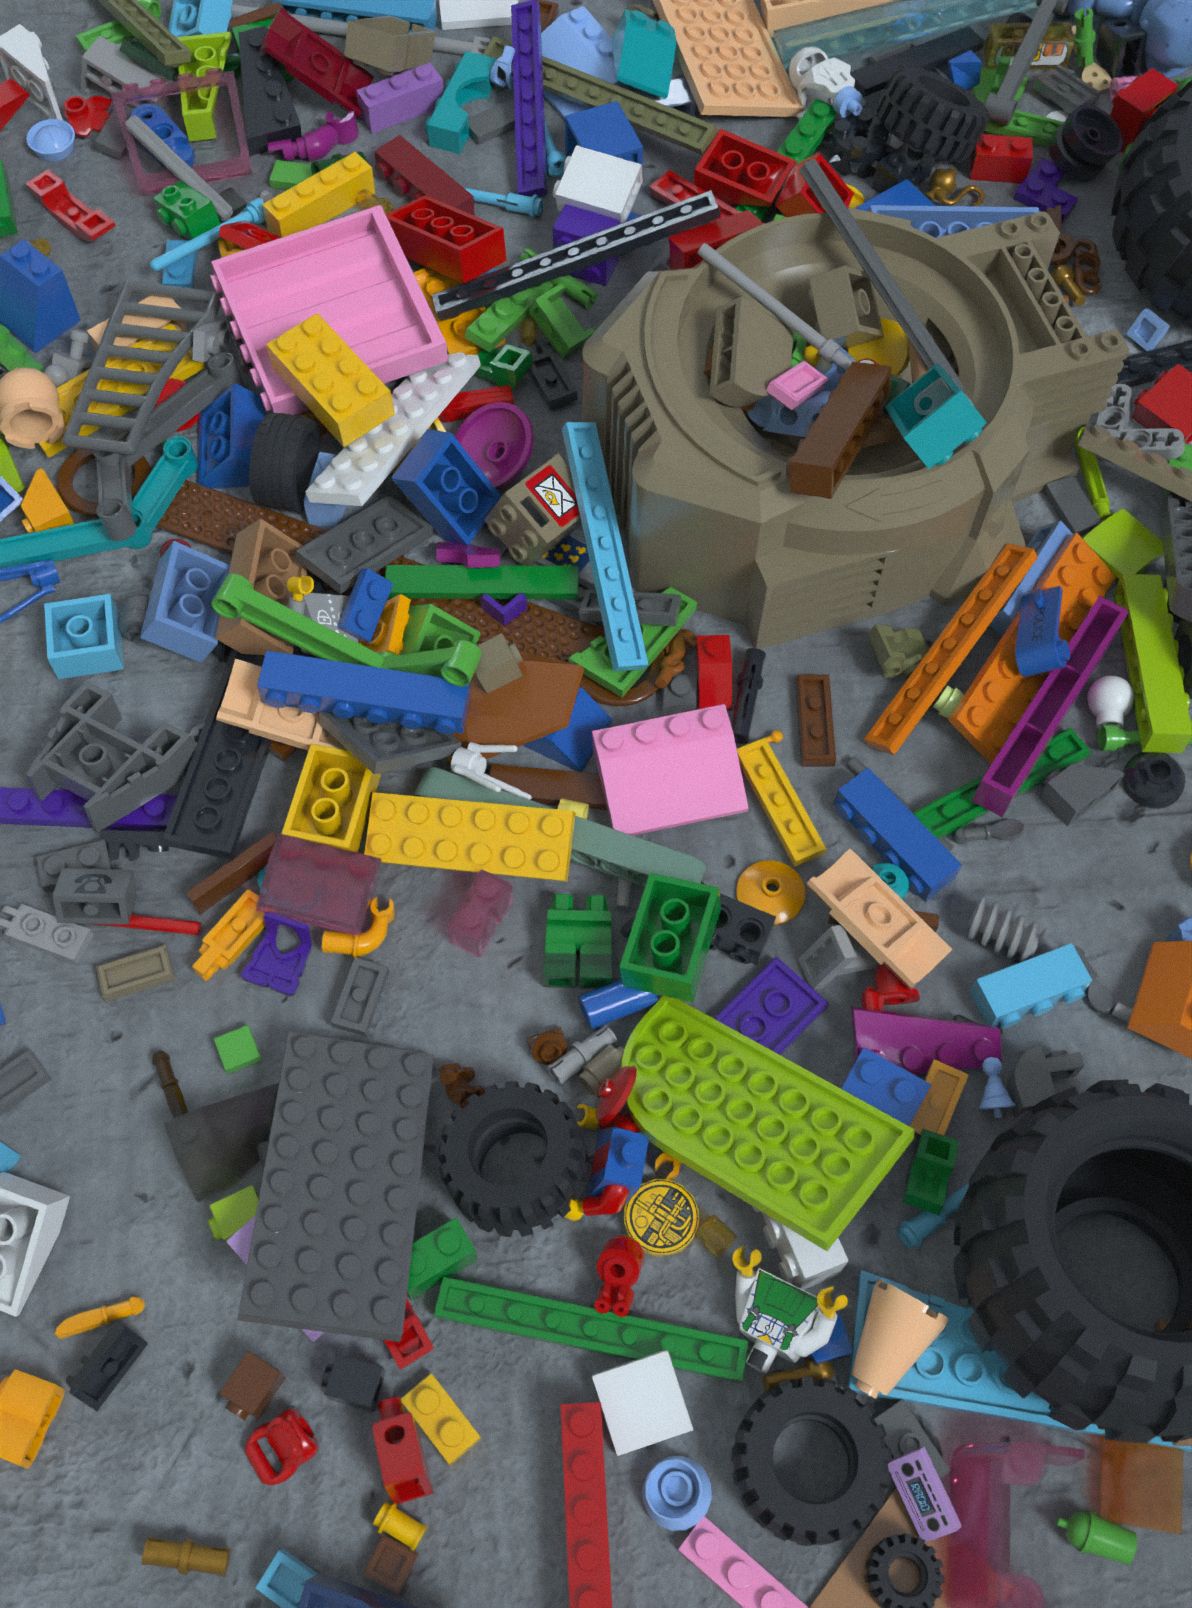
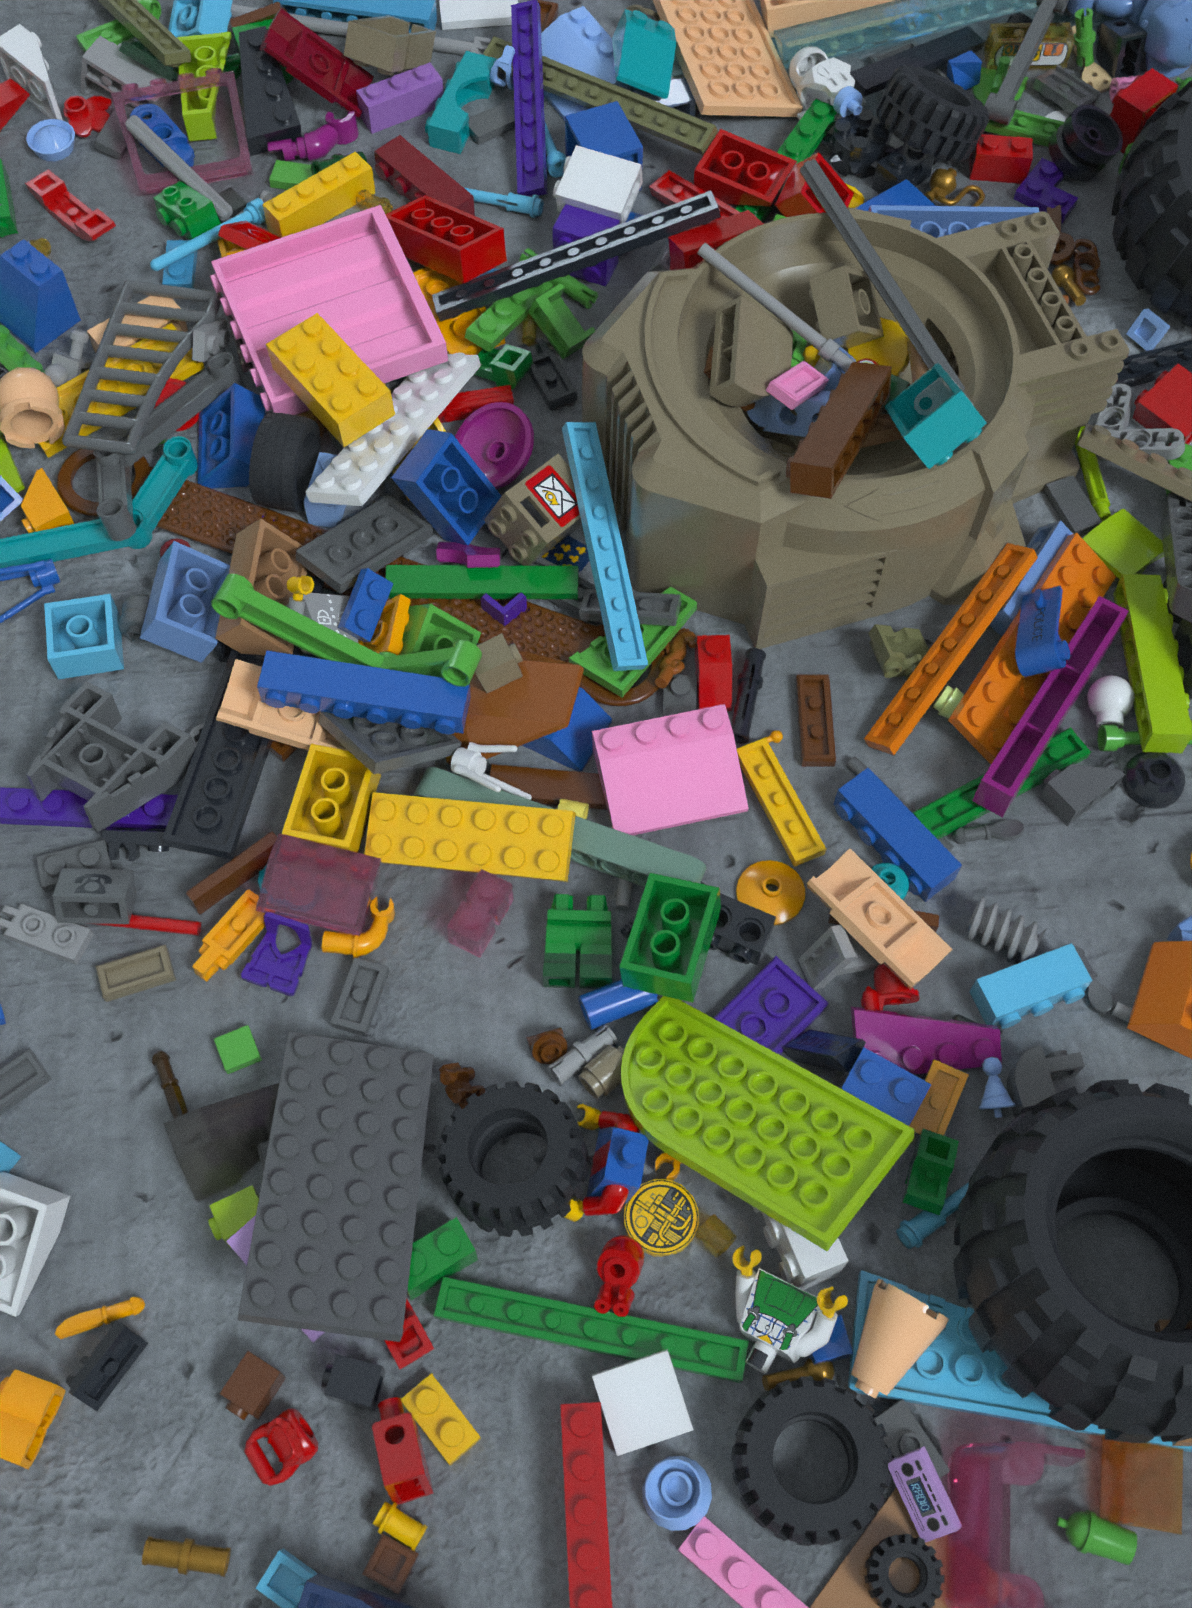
(615, 1093): red piece -> none
(825, 1050): none -> black slope

